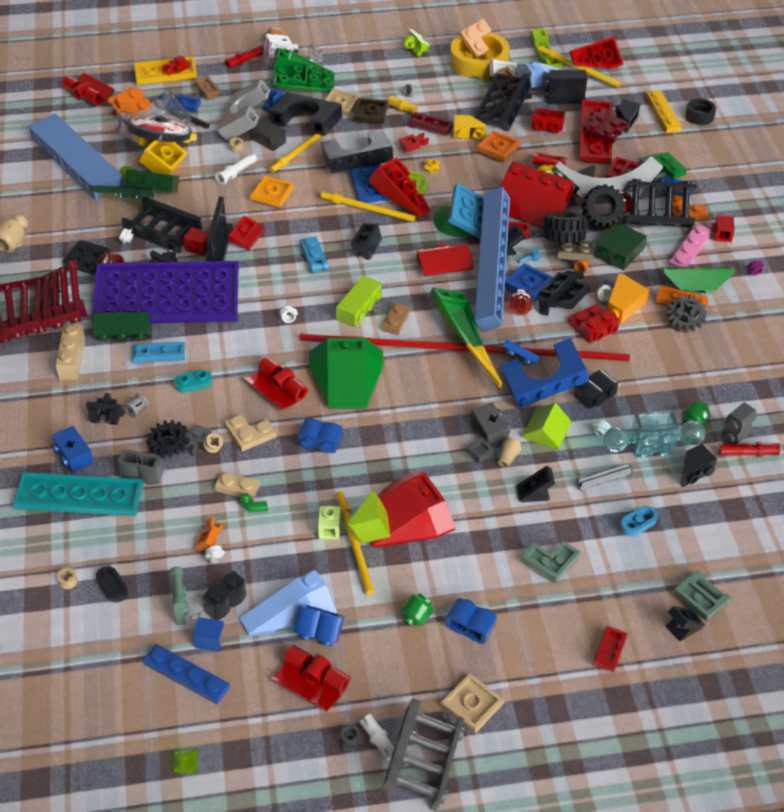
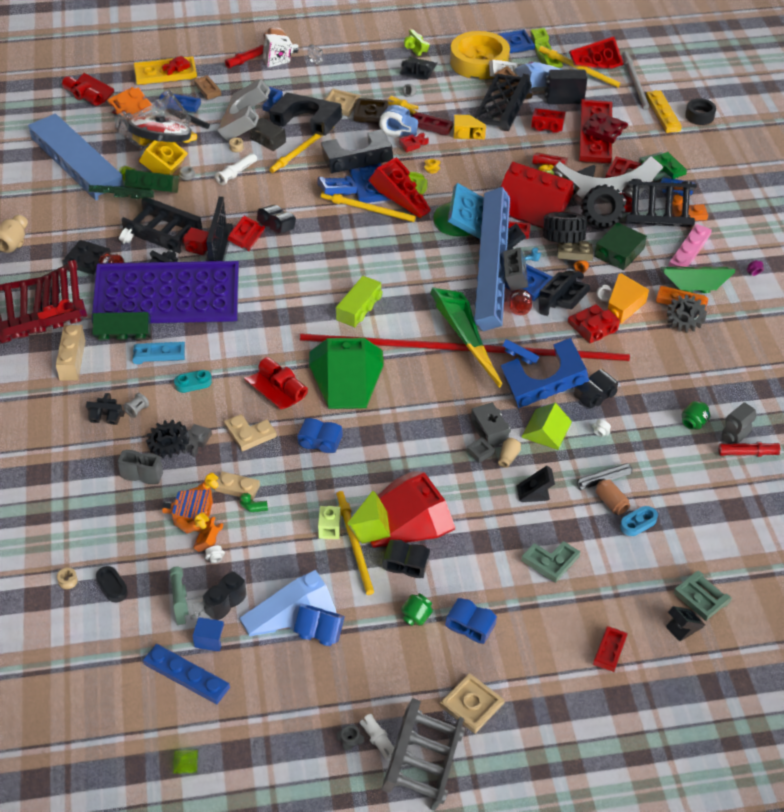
(50, 311): none -> red plate
(72, 449): blue brick -> none
(78, 494): teal plate -> none
(186, 173): none -> light grey plate
(193, 506): none -> torso
(210, 448): tan bush -> none
(272, 191): light orange plate -> none
(276, 218): none -> black brick
(288, 318): white plate -> none
(300, 74): green wedge -> none
(311, 678): red panel -> none
(314, 254): dark azure plate -> none
(337, 185): none -> blue plate
(366, 240): black hinge -> none
(396, 318): medium nougat plate -> none
(398, 122): none -> medium blue piece
(406, 558): none -> black brick
(417, 68): none -> black hinge
(445, 259): red panel -> none
(473, 35): light nougat plate -> none
(498, 146): orange plate -> none
(515, 269): none -> dark grey brick
(518, 40): none -> blue plate
(612, 497): none -> nougat head
(628, 62): none -> light grey bar
(628, 112): black slope -> none
(654, 435): clear light blue brick -> none
(697, 464): black slope -> none
(723, 228): red brick -> none

